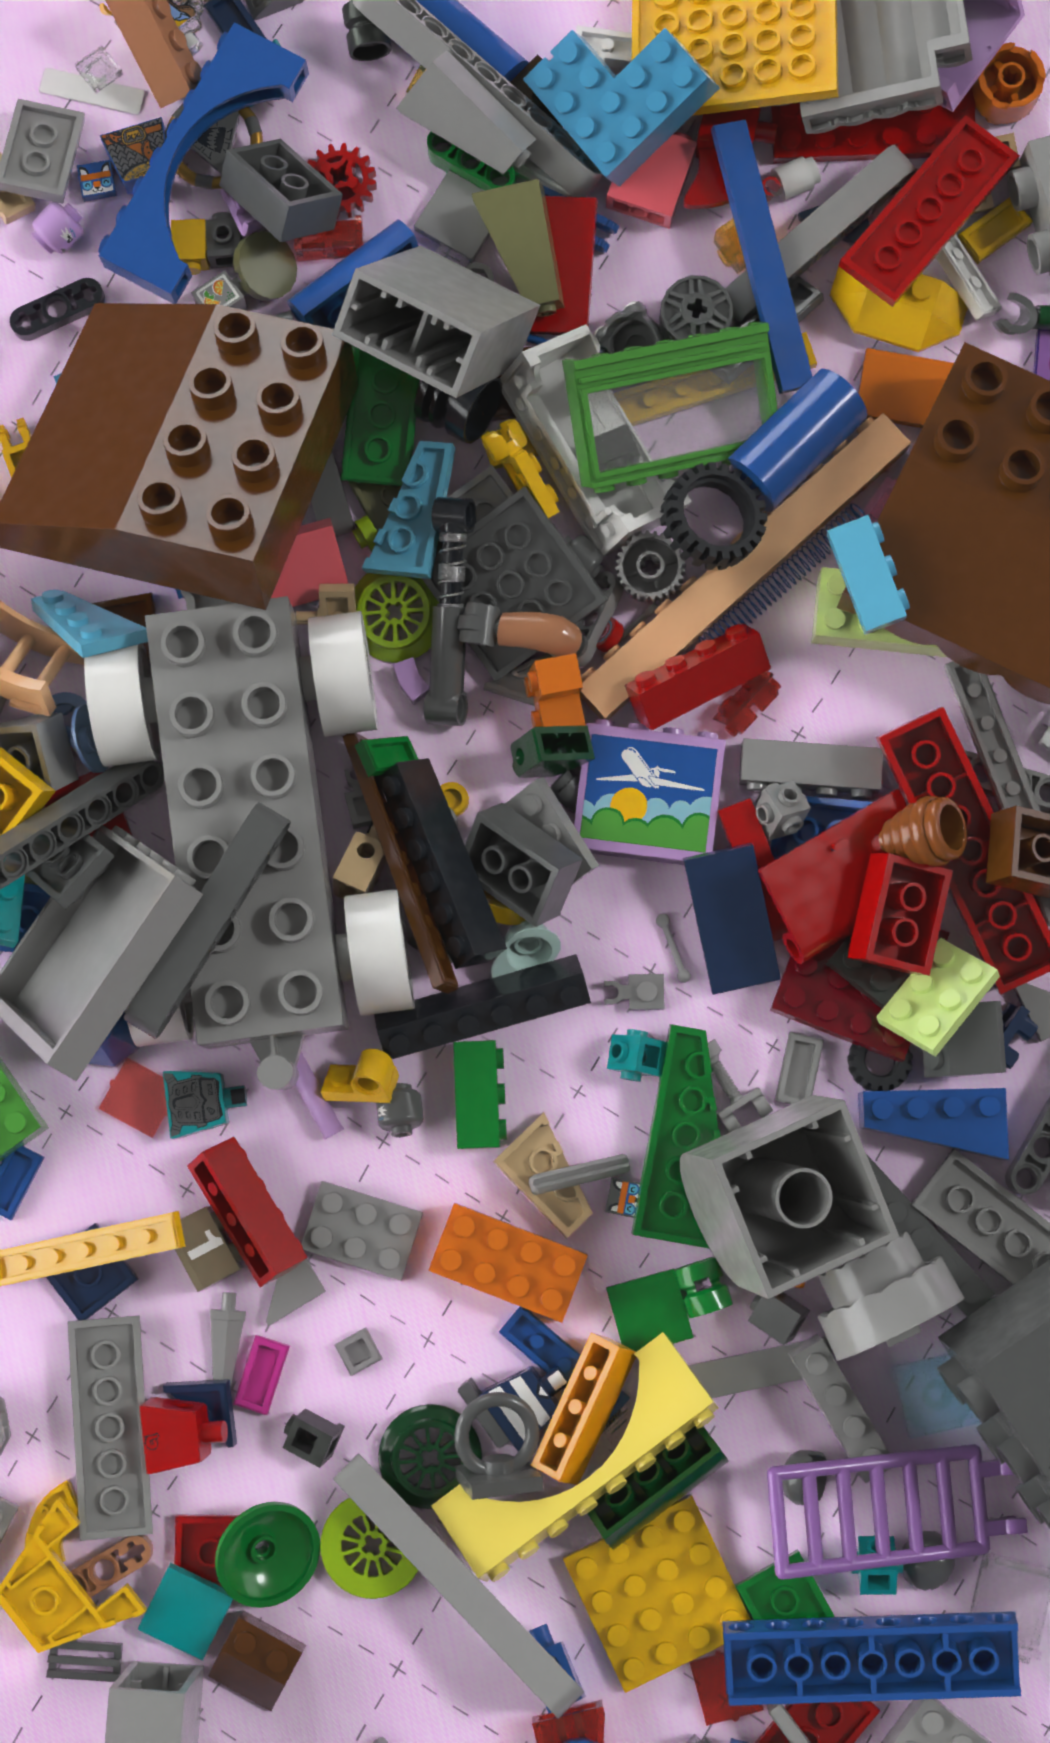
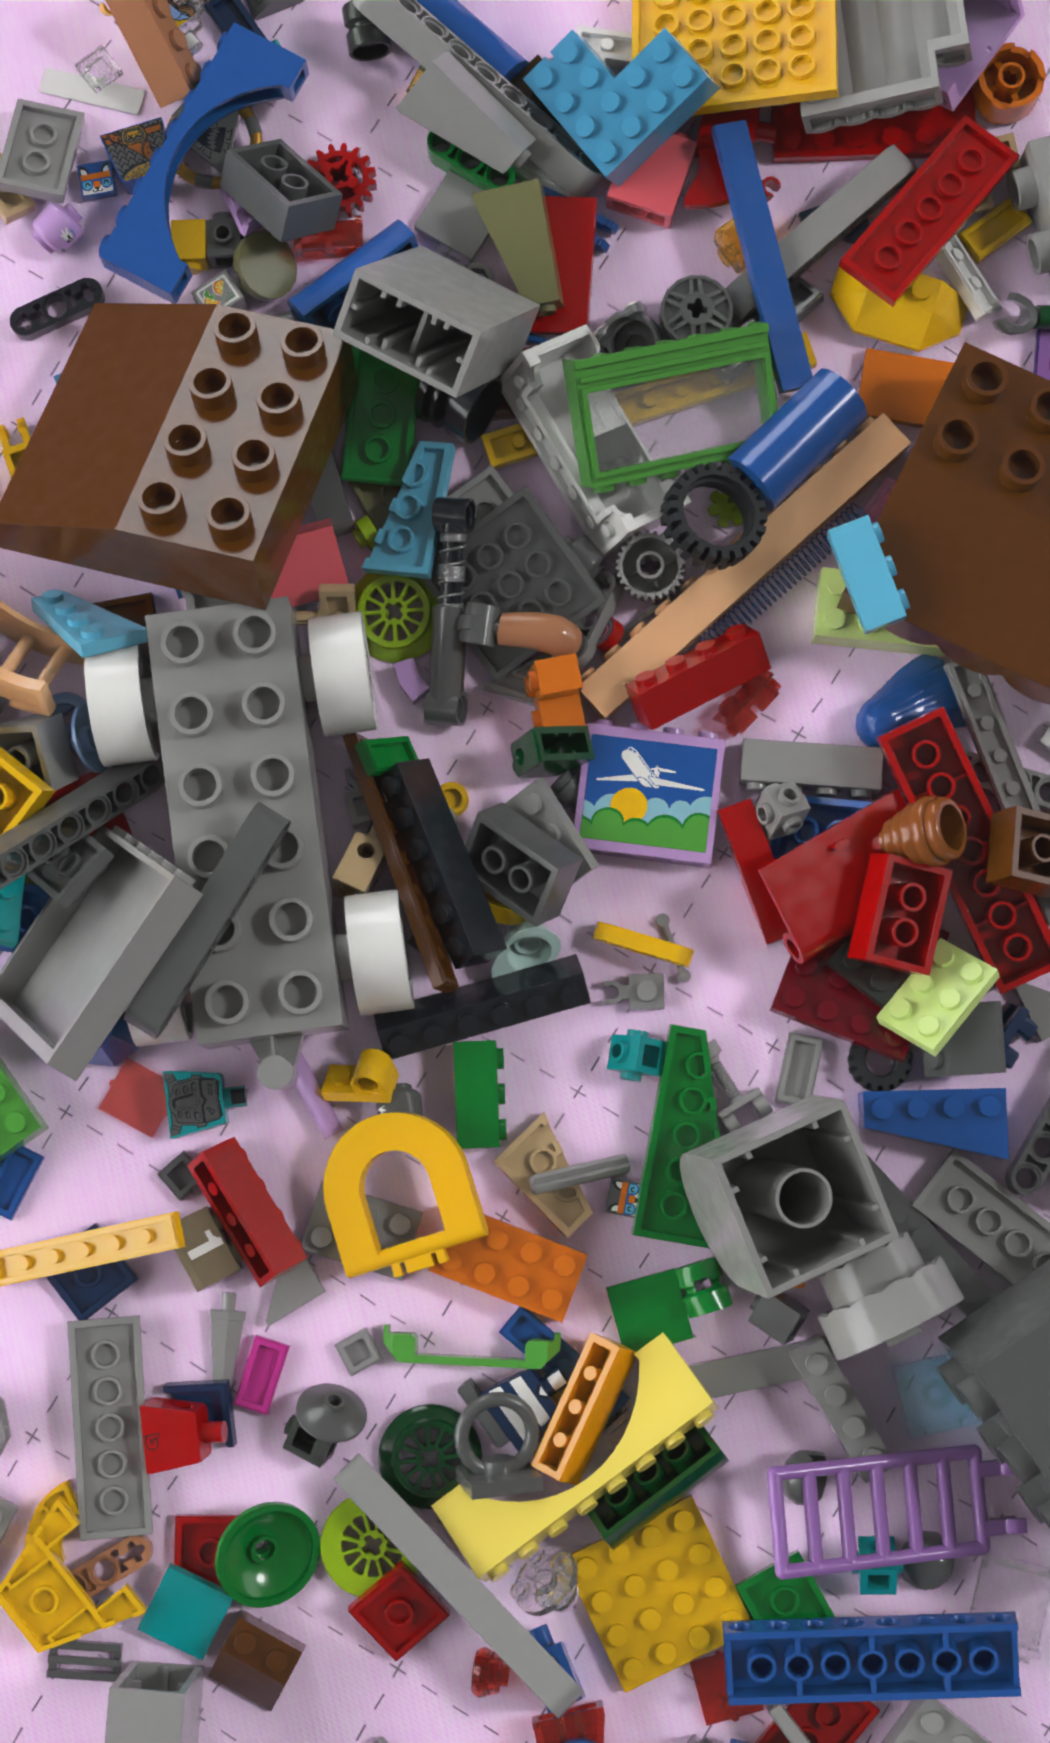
(178, 1177): none -> dark grey tile
(331, 1413): none -> dark grey dish
(348, 1204): none -> yellow piece
(399, 1610): none -> red tile
(405, 1349): none -> bright green piece
(488, 1673): none -> clear red cone
(519, 465): yellow plate -> none
(547, 1582): none -> clear plate
(643, 944): none -> yellow beam
(724, 509): none -> lime plant
(732, 918): dark blue tile -> none
(796, 177): white brick -> none
(907, 695): none -> blue hair

